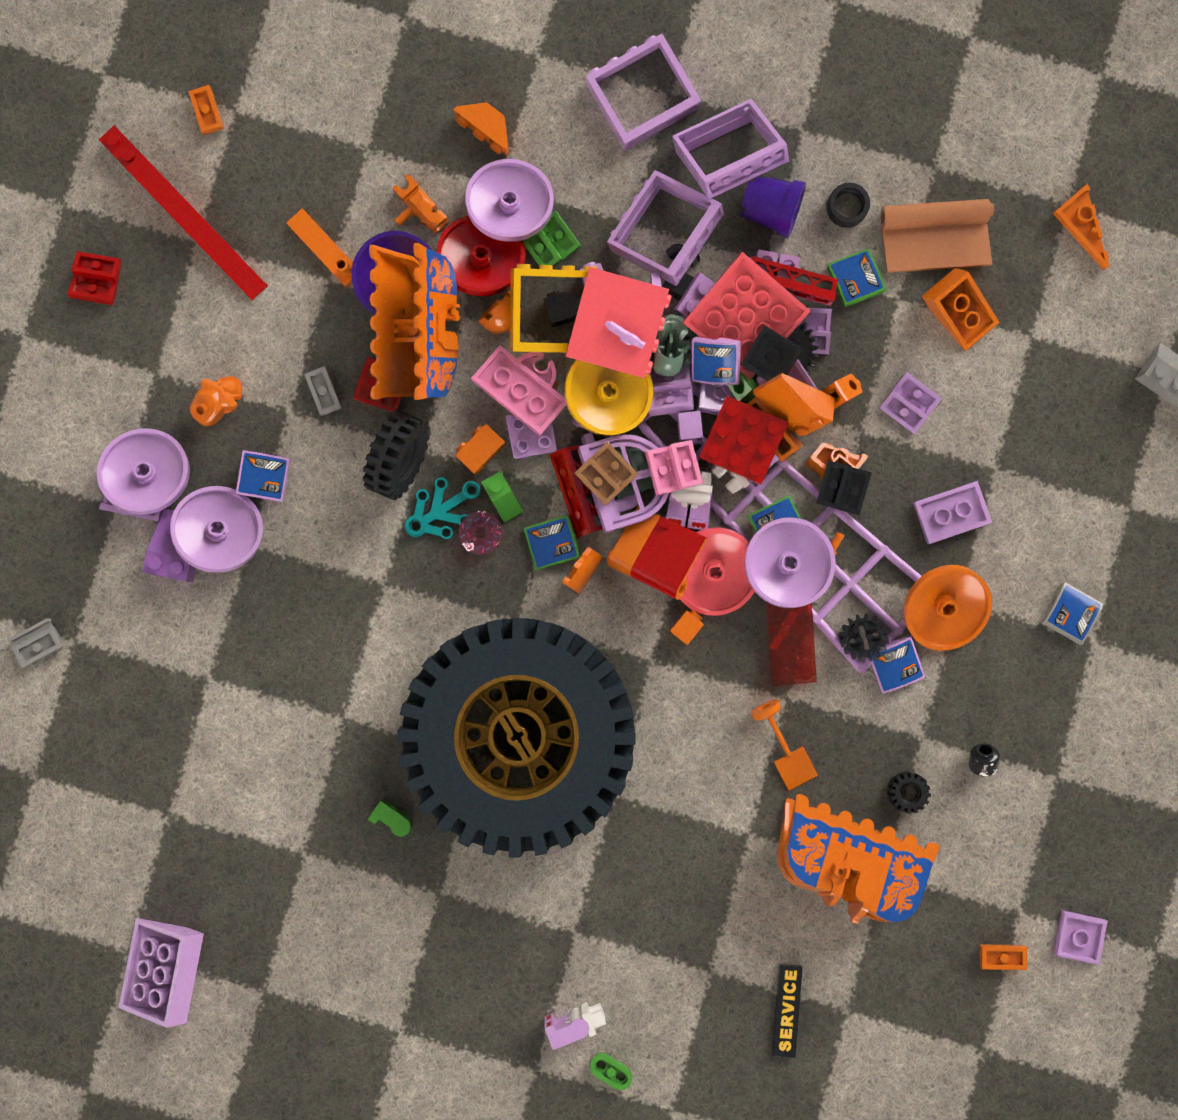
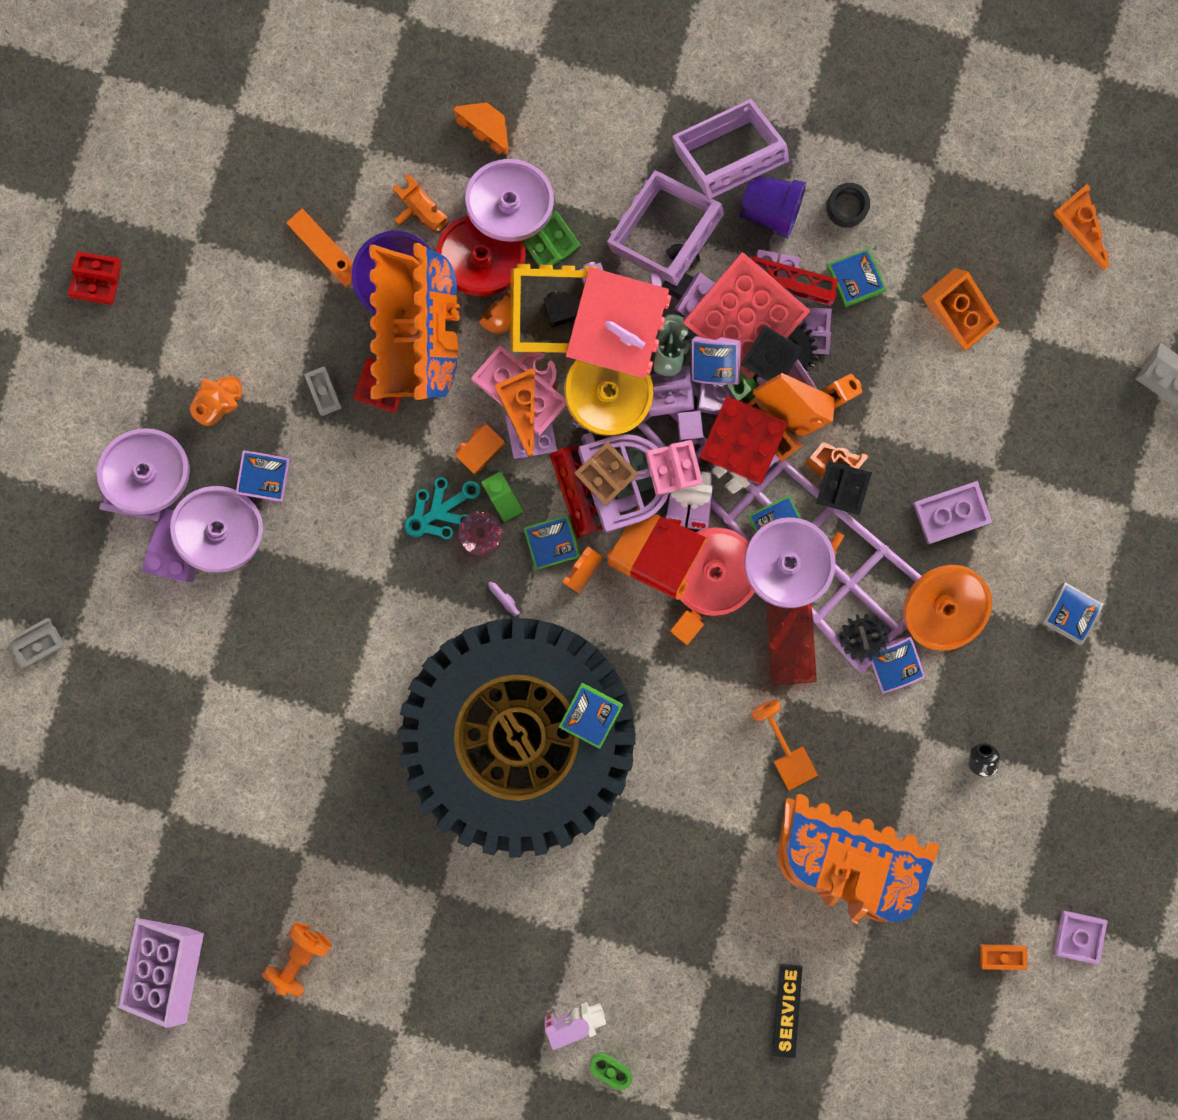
(183, 212): red slope -> none
(206, 110): orange plate -> none
(305, 946): none -> orange piece
(392, 817): bright green leg -> none
(396, 454): black tyre -> none
(505, 599): none -> lavender piece
(518, 401): none -> orange wing
(590, 715): none -> slope
(657, 123): lavender window -> none
(895, 792): black tyre -> none
(910, 403): lavender slope -> none
(936, 235): nougat door -> none

